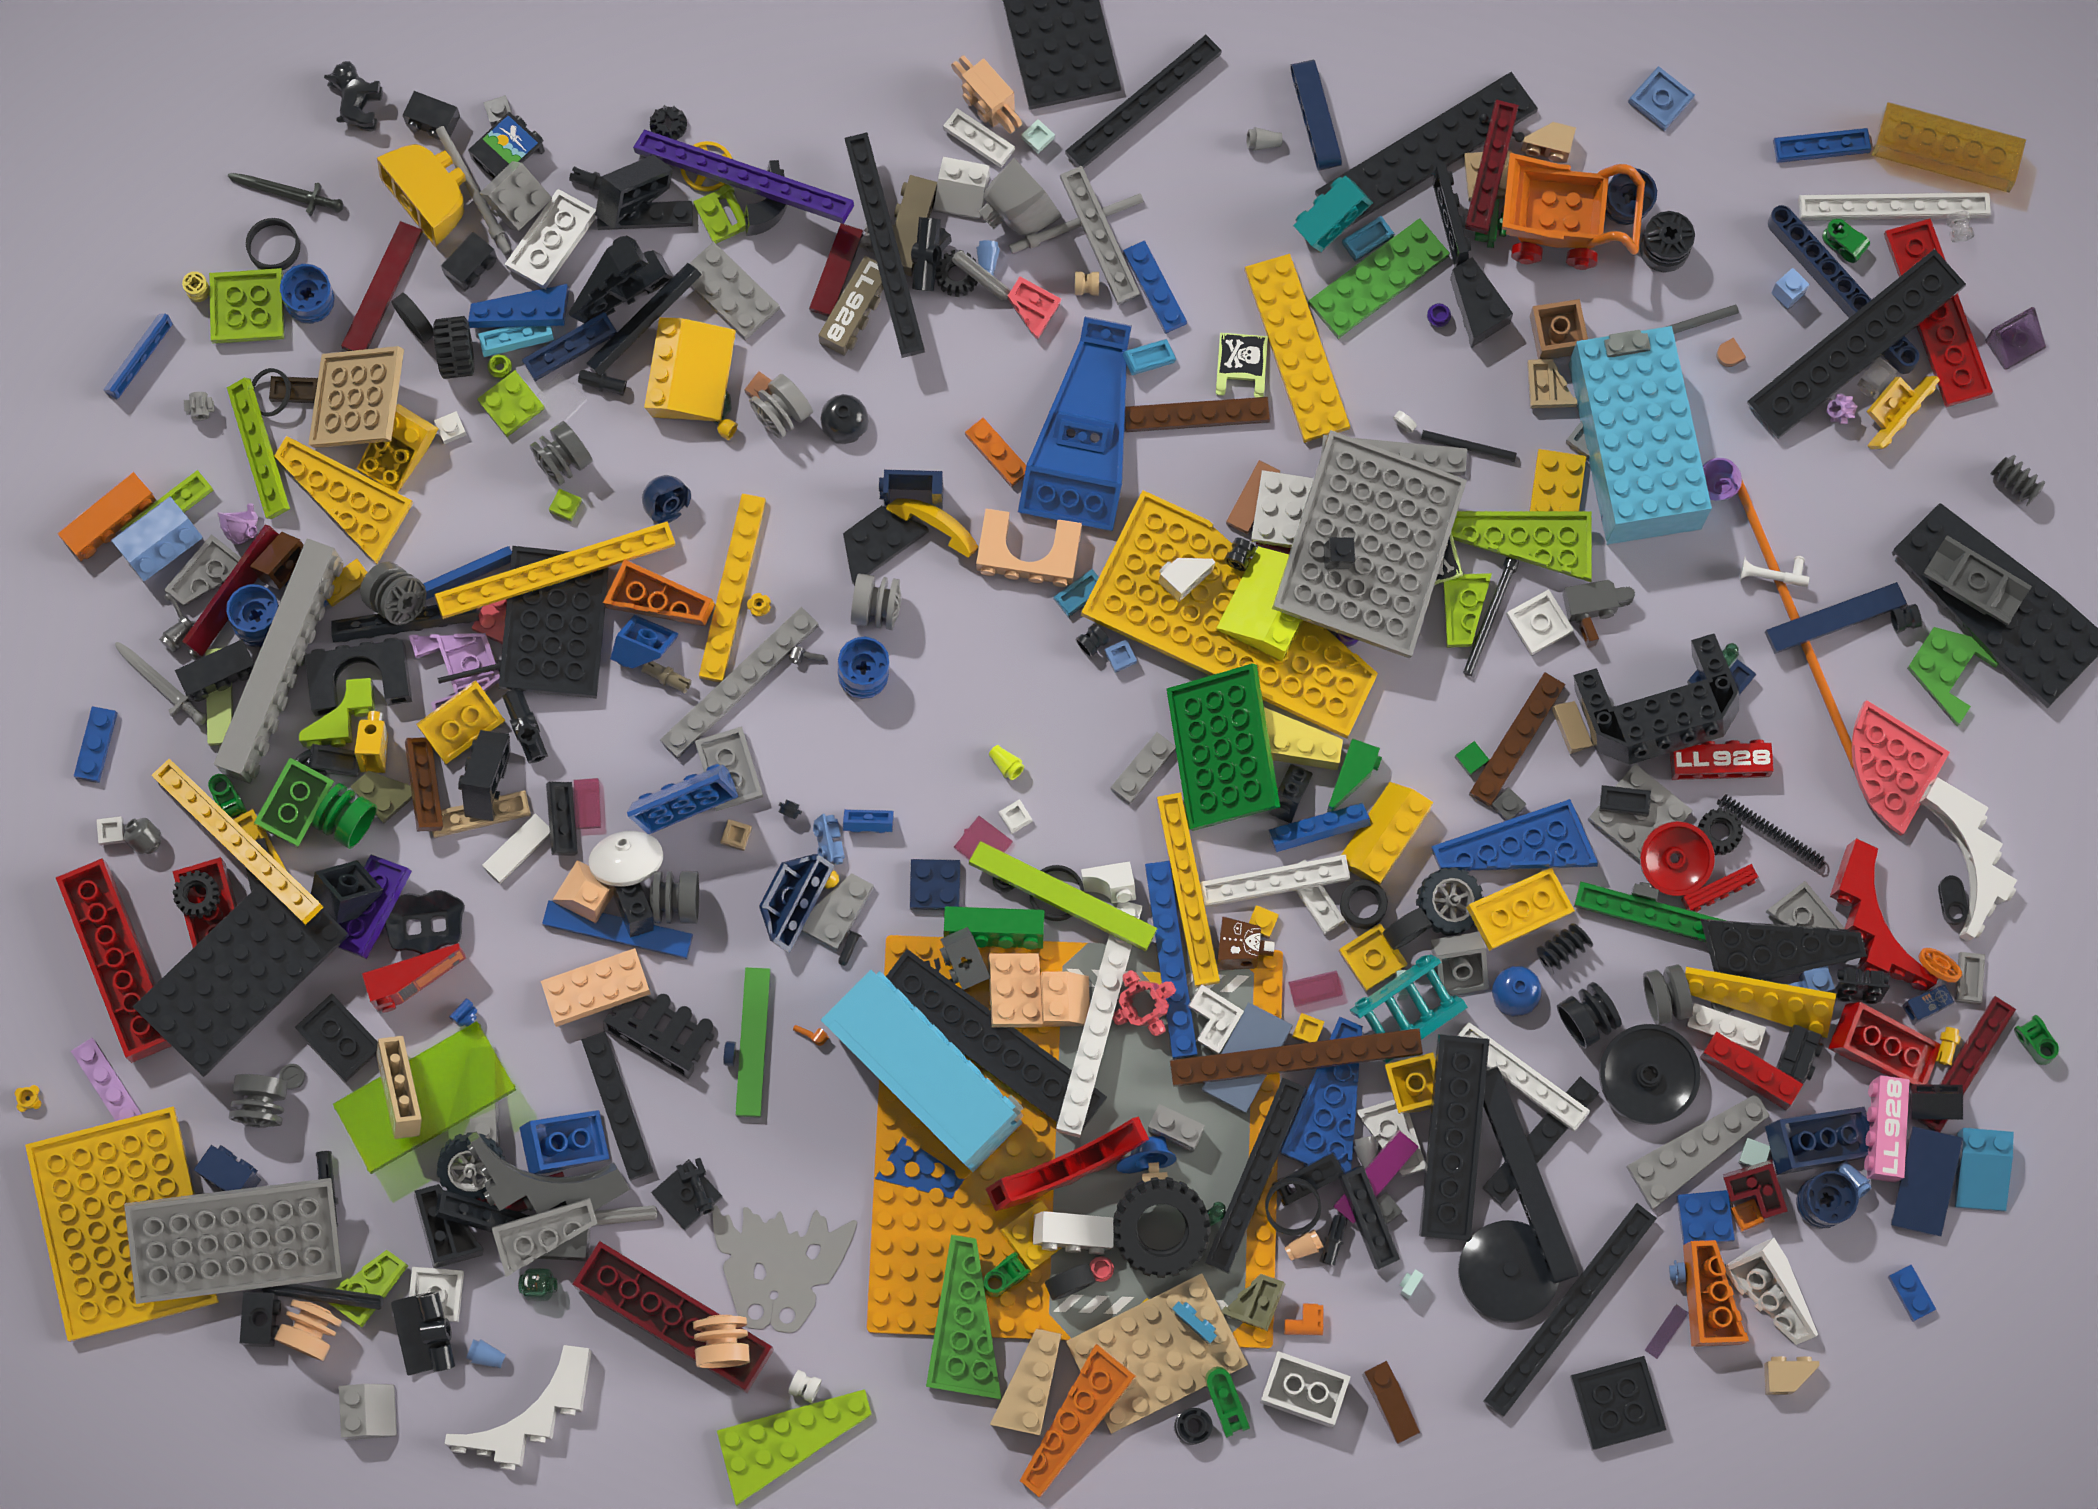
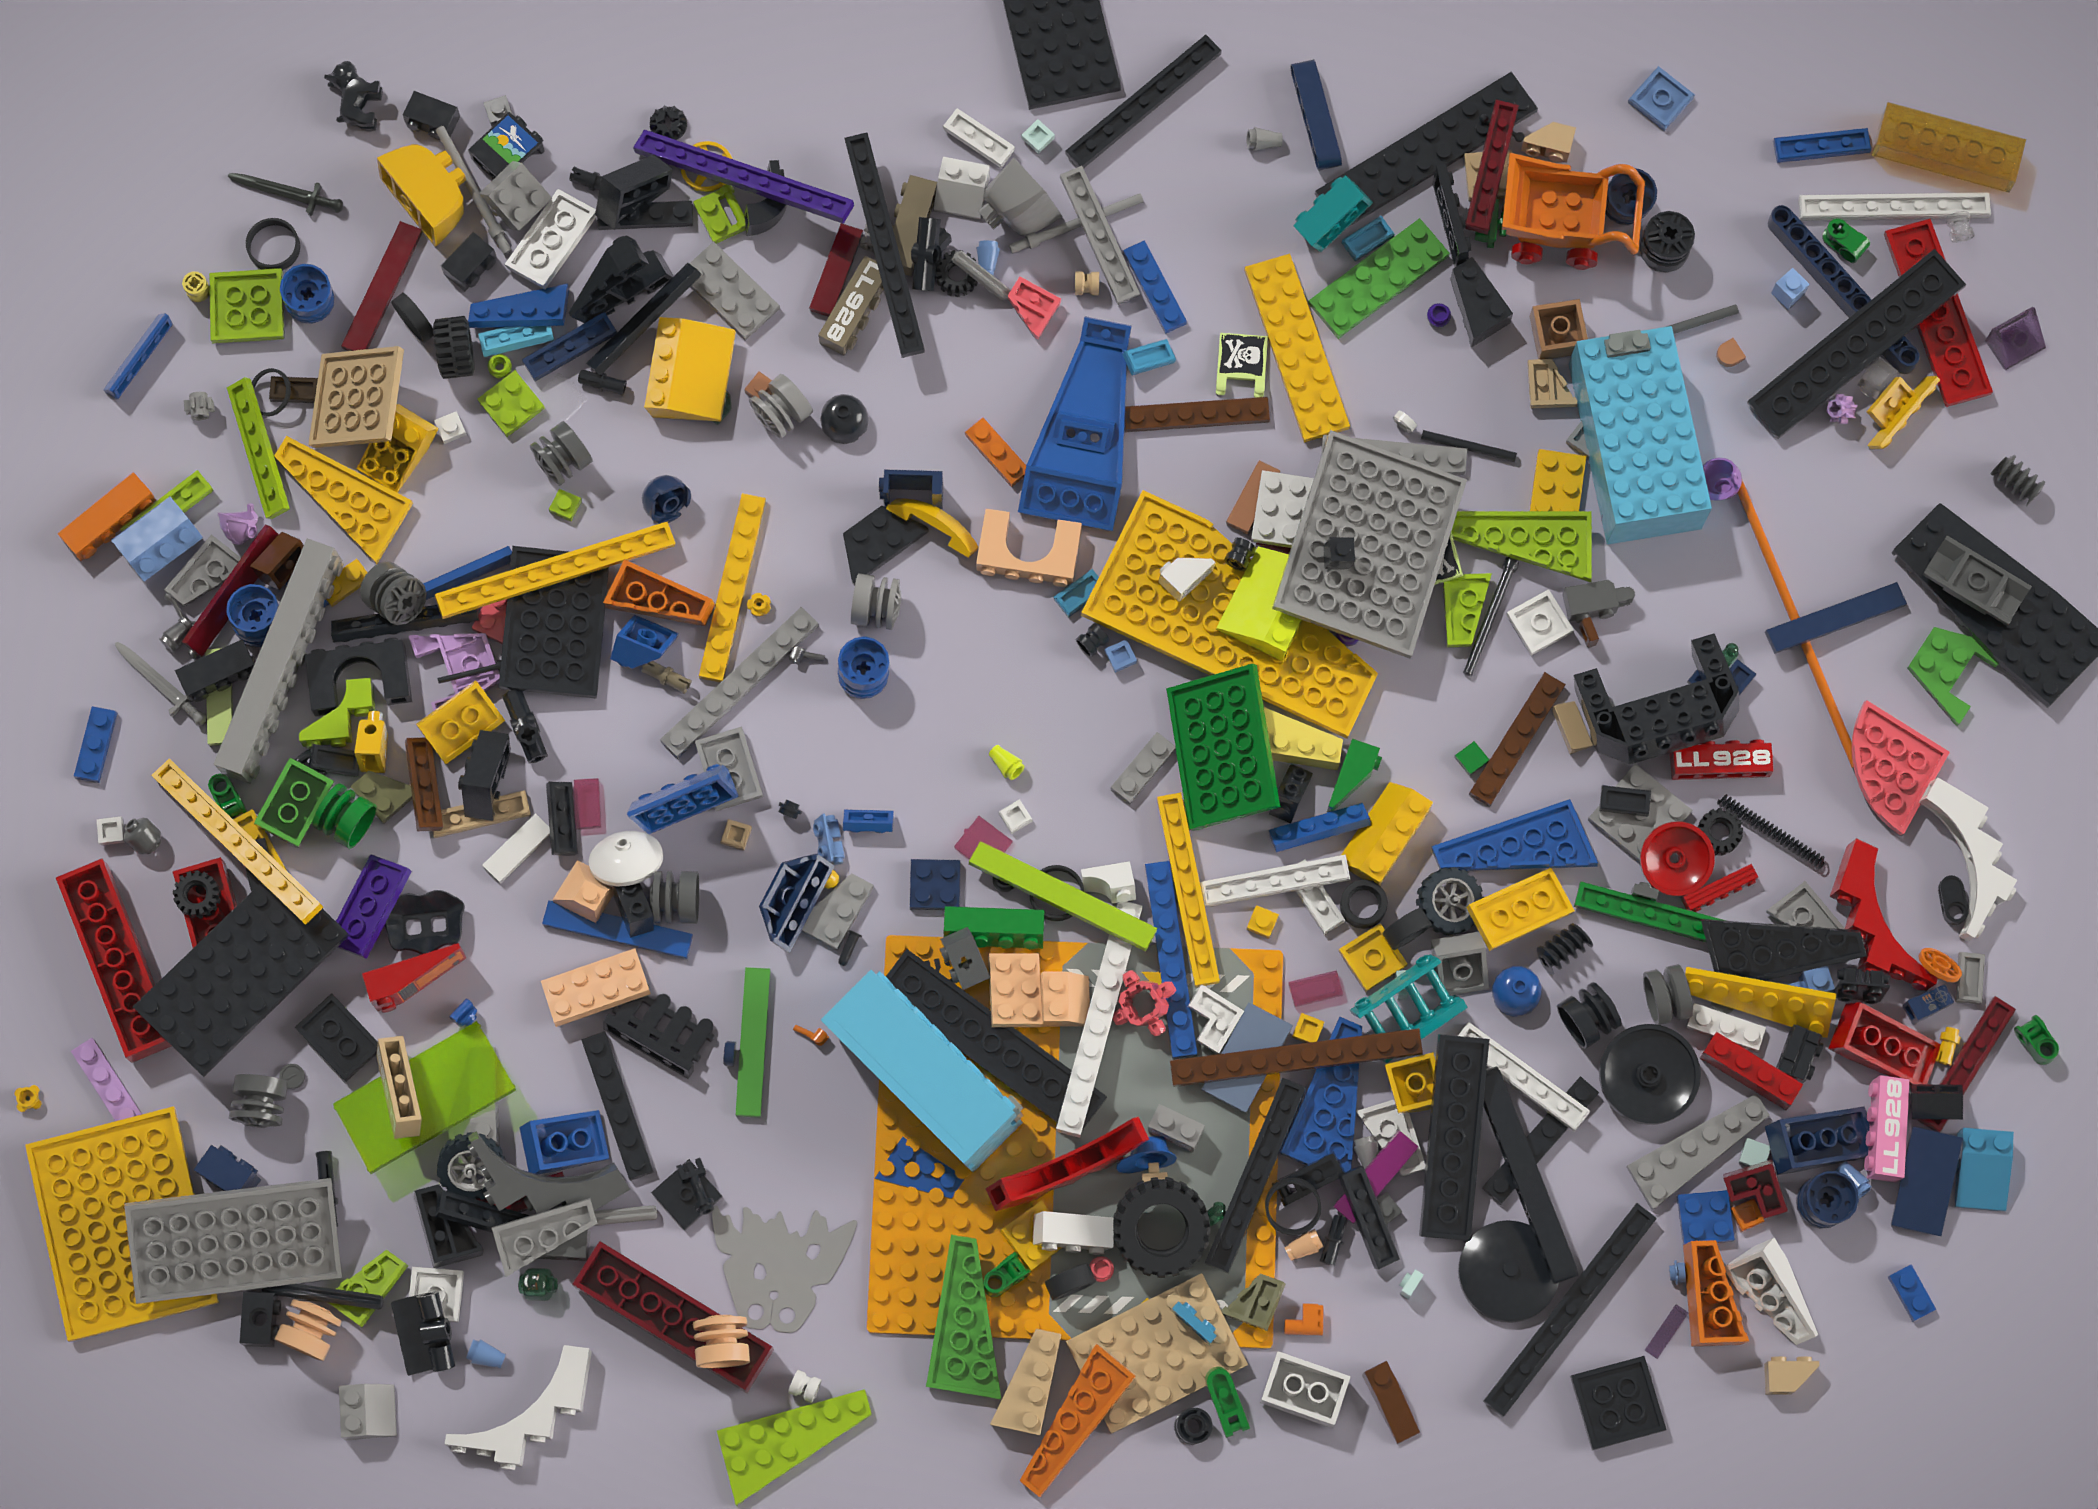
(345, 890): black slope -> none
(727, 428): yellow hinge -> none
(987, 93): light nougat brick -> none
(1241, 945): reddish brown torso -> none
(1508, 804): dark grey plate -> none
(1794, 578): white piece -> none
(1905, 618): black wheel -> none

